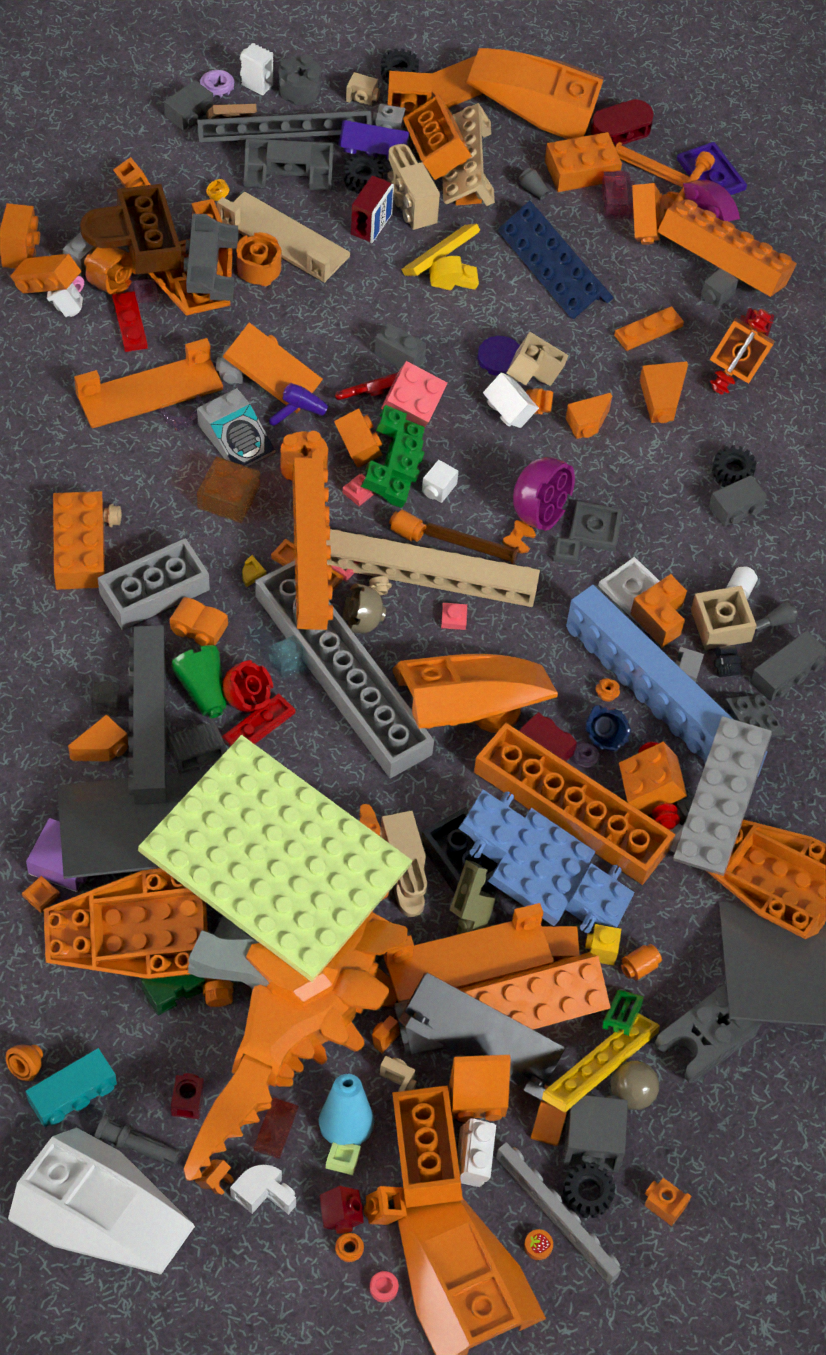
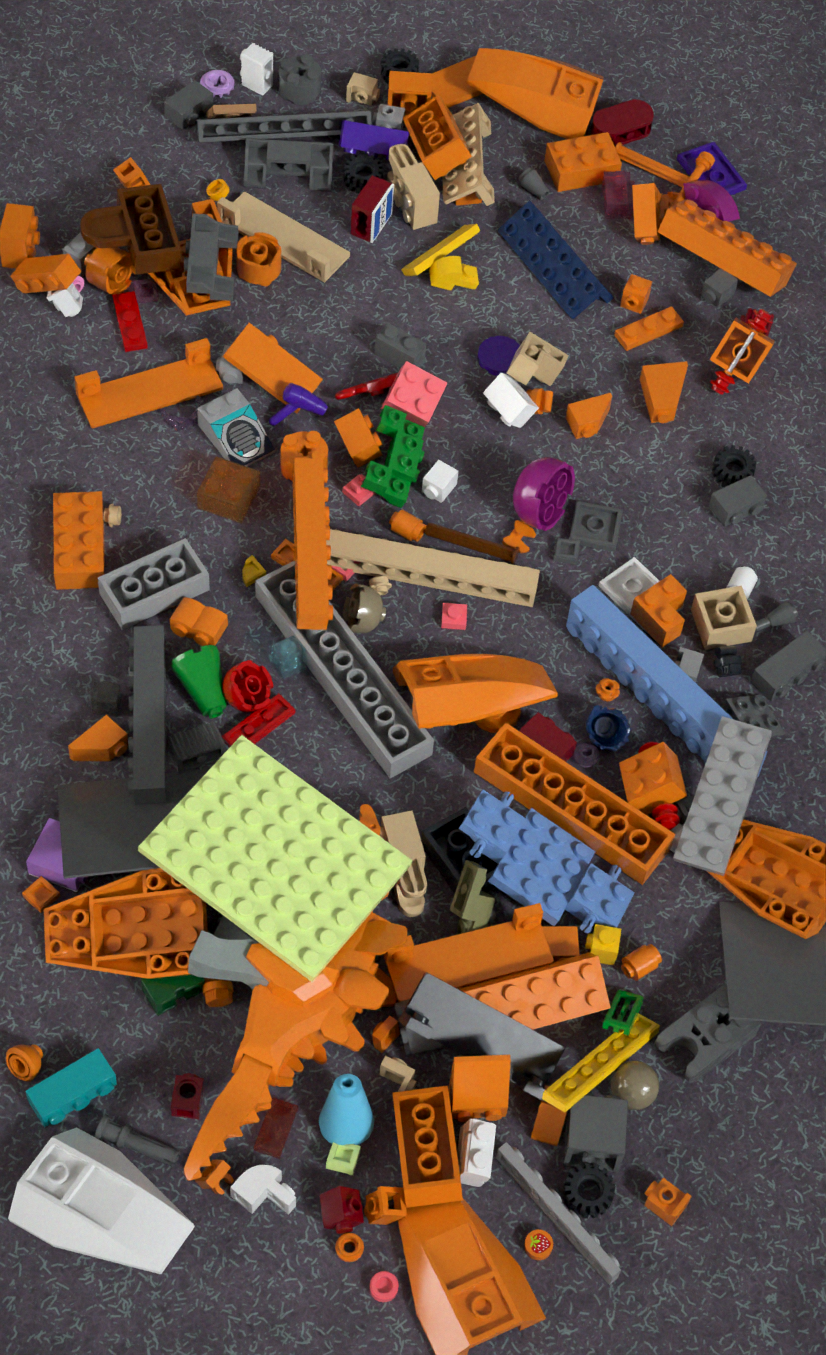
(636, 293): none -> orange brick

